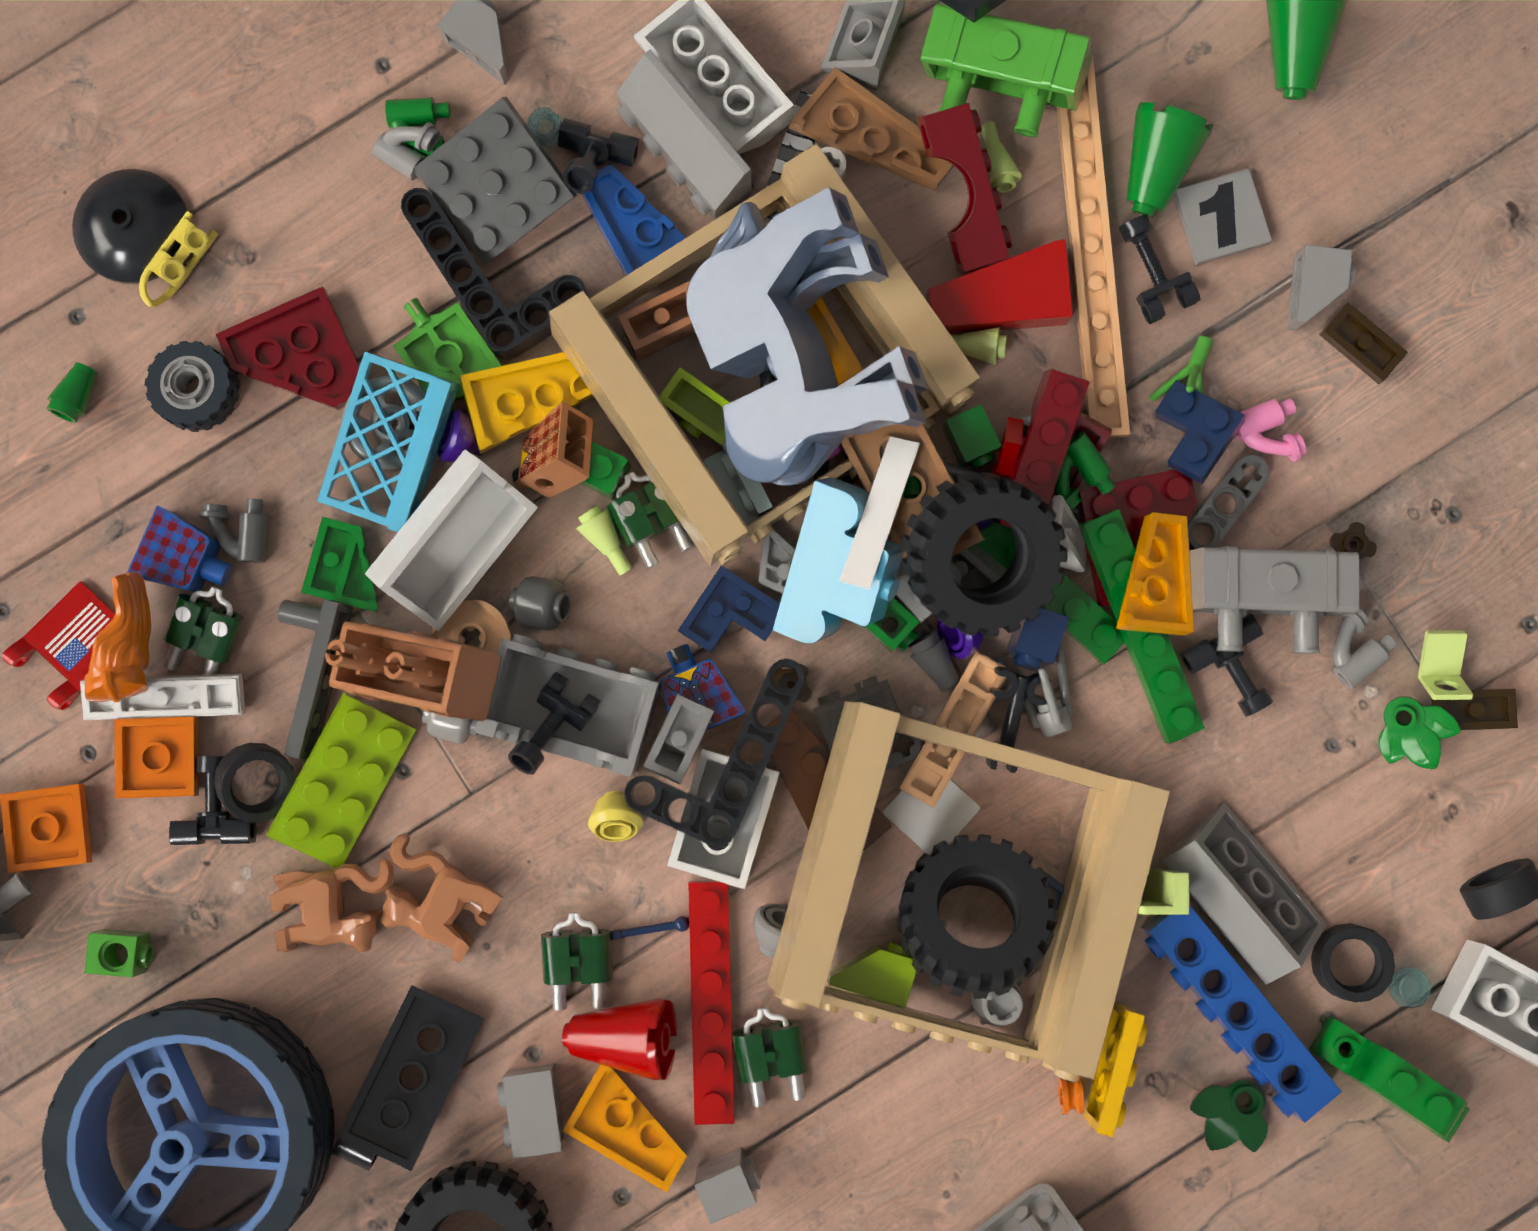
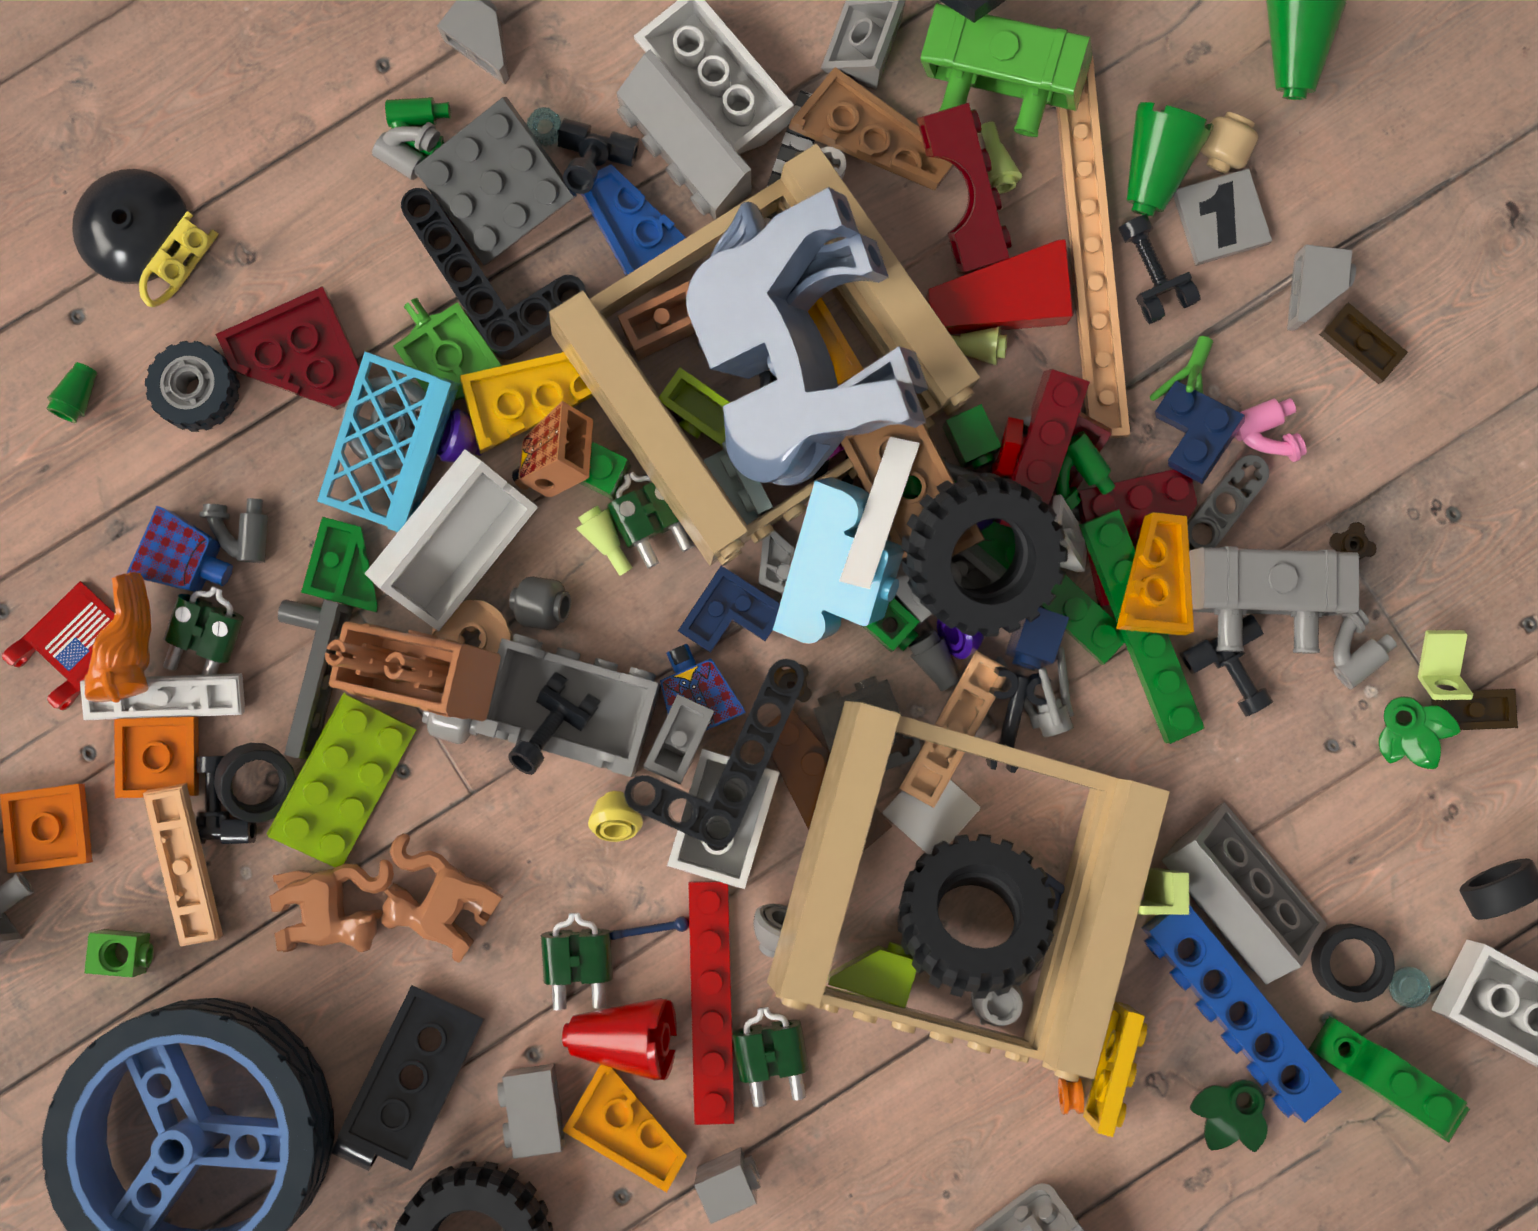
(183, 864): none -> light nougat plate
(1230, 142): none -> tan head

